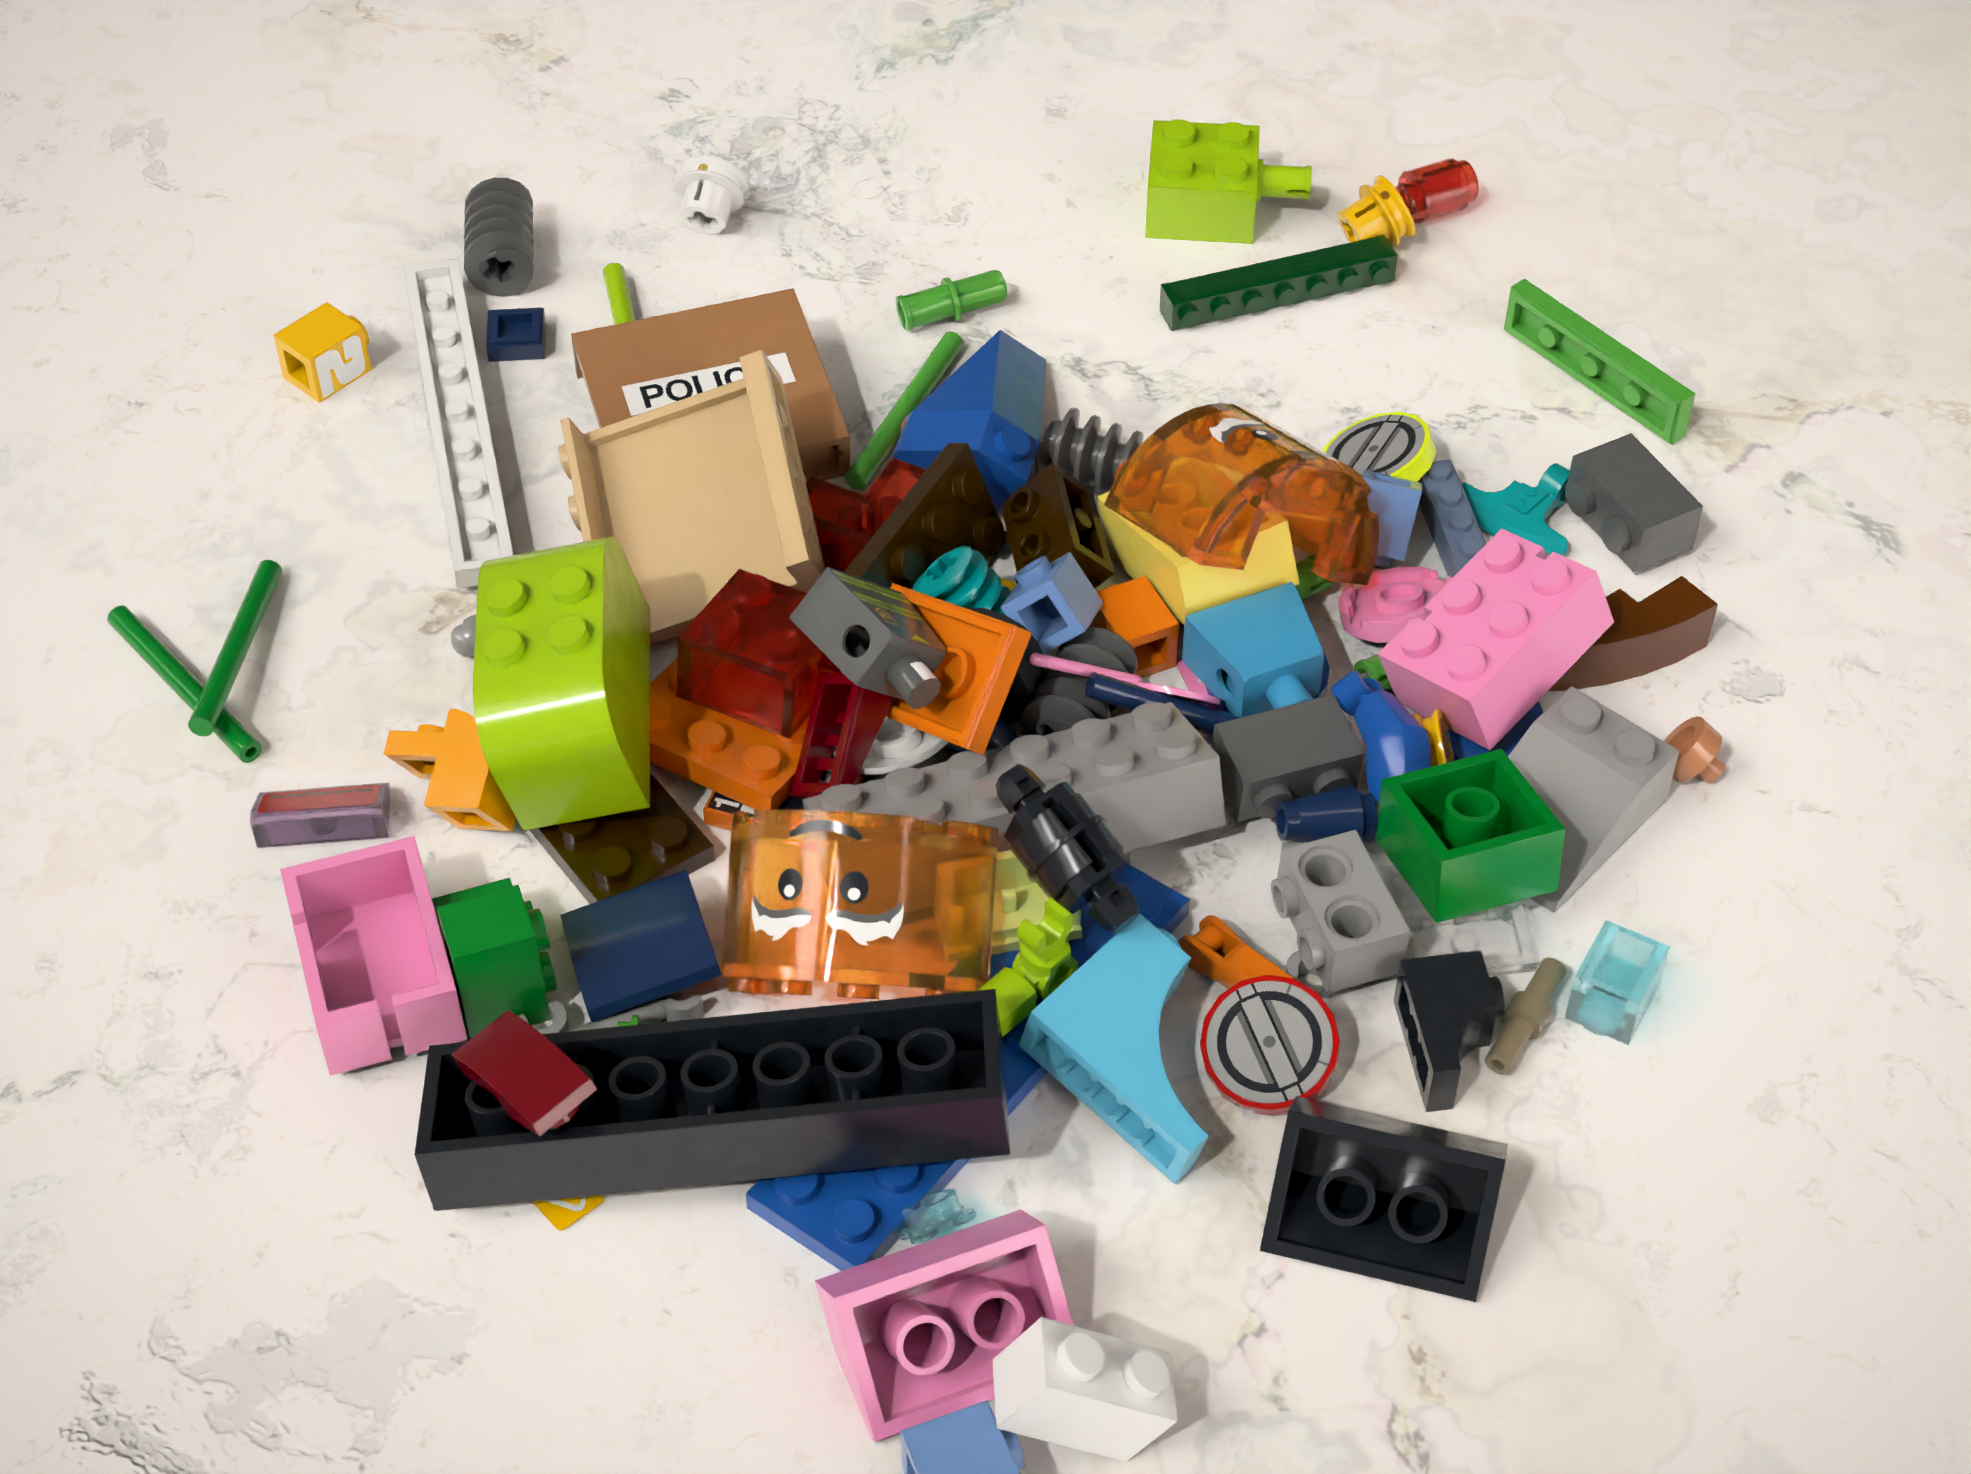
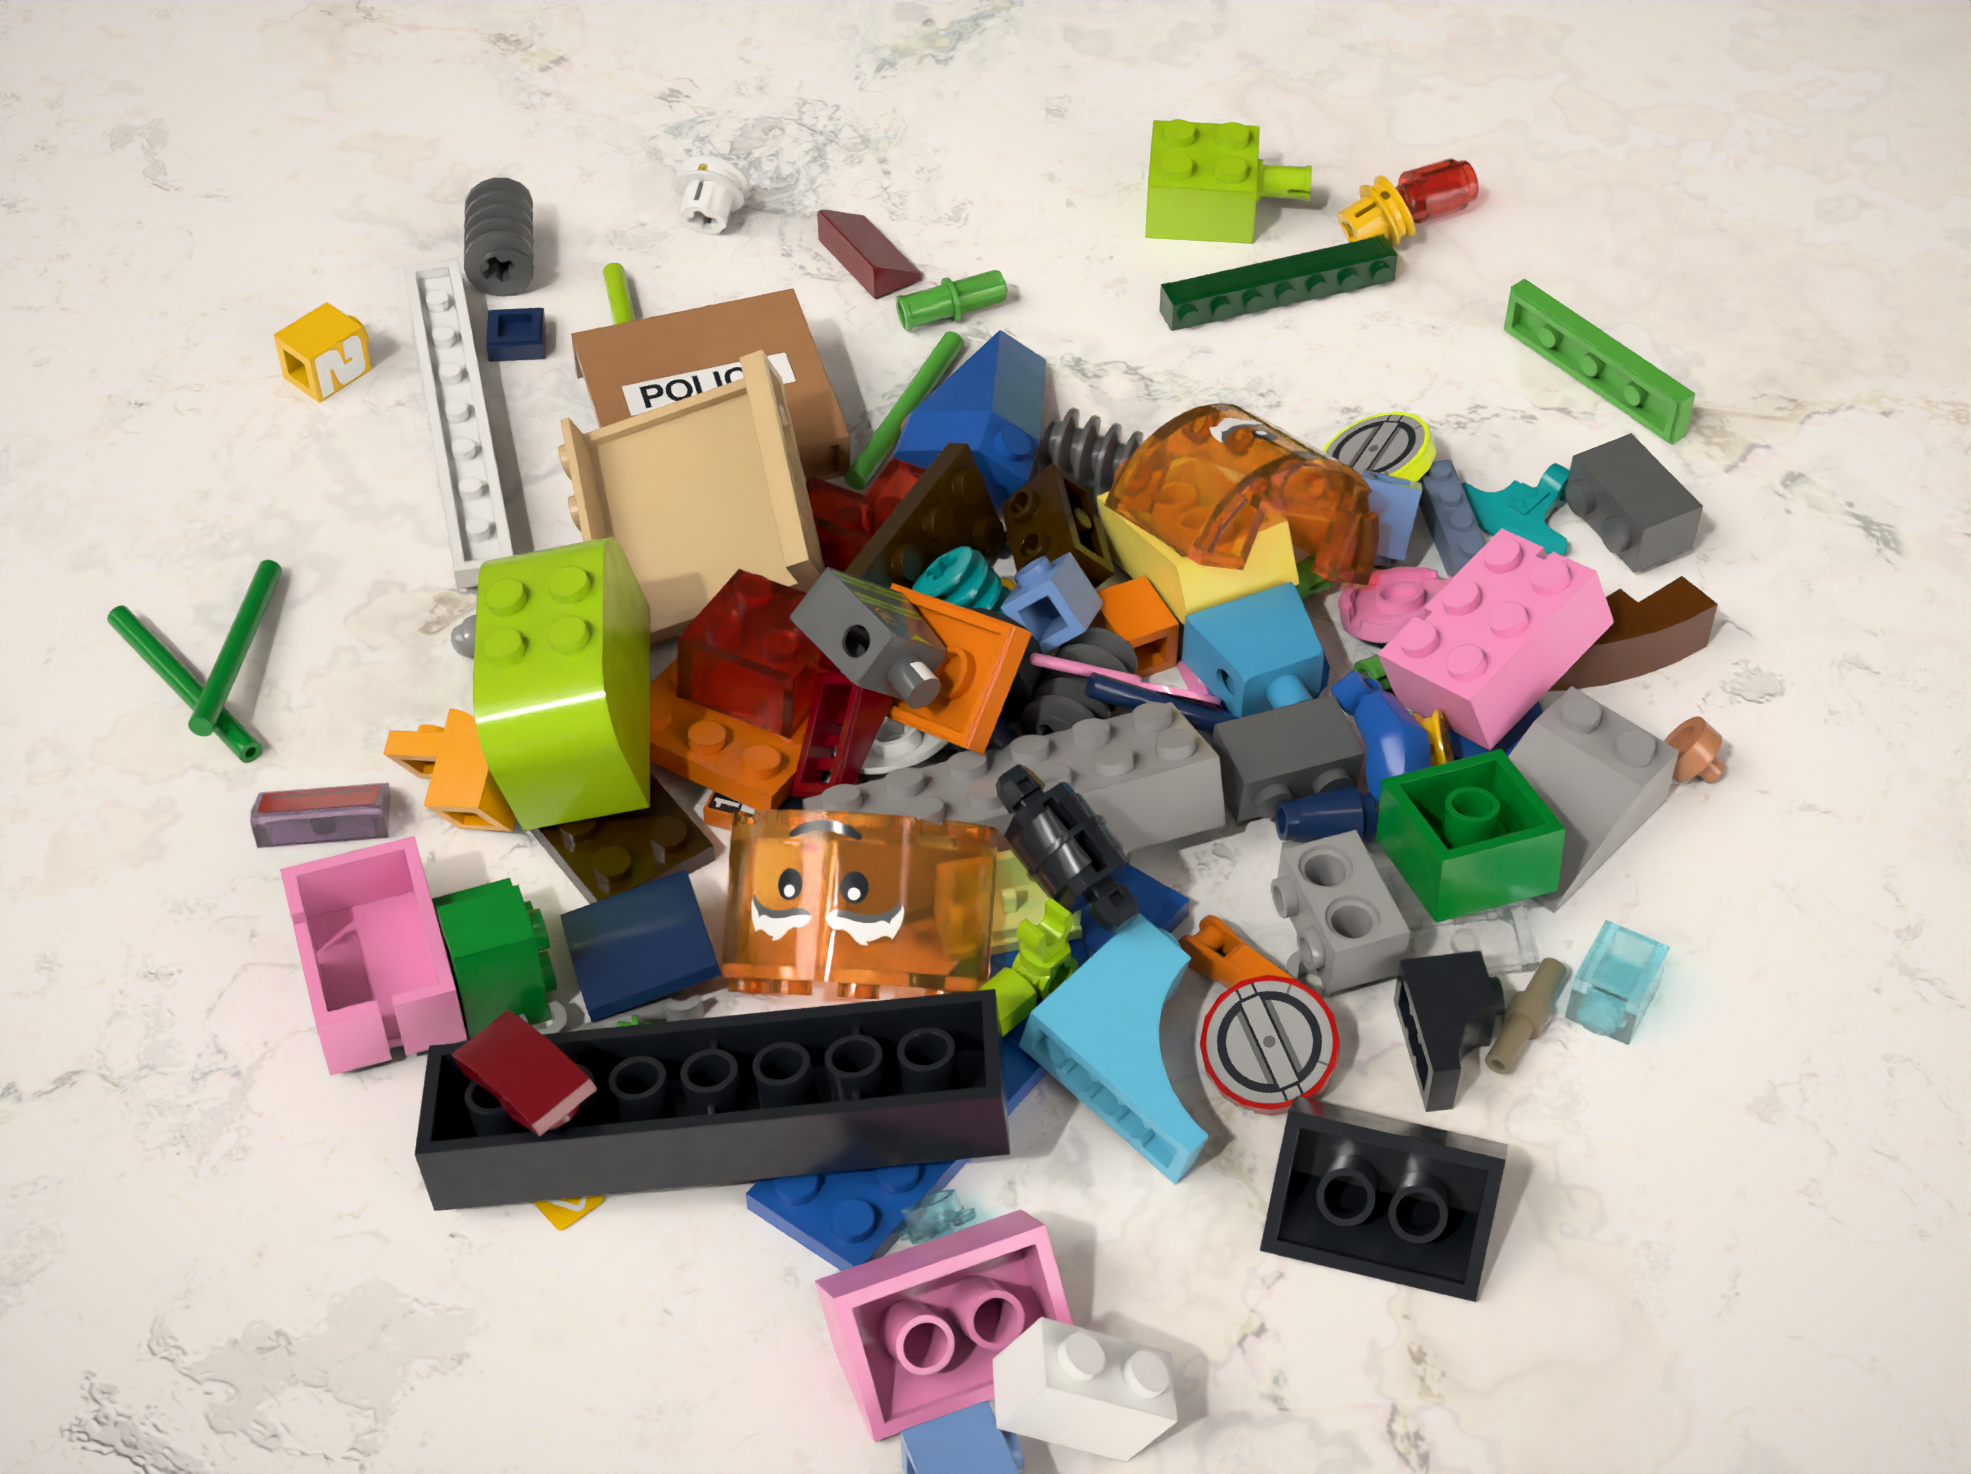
(865, 252): none -> slope

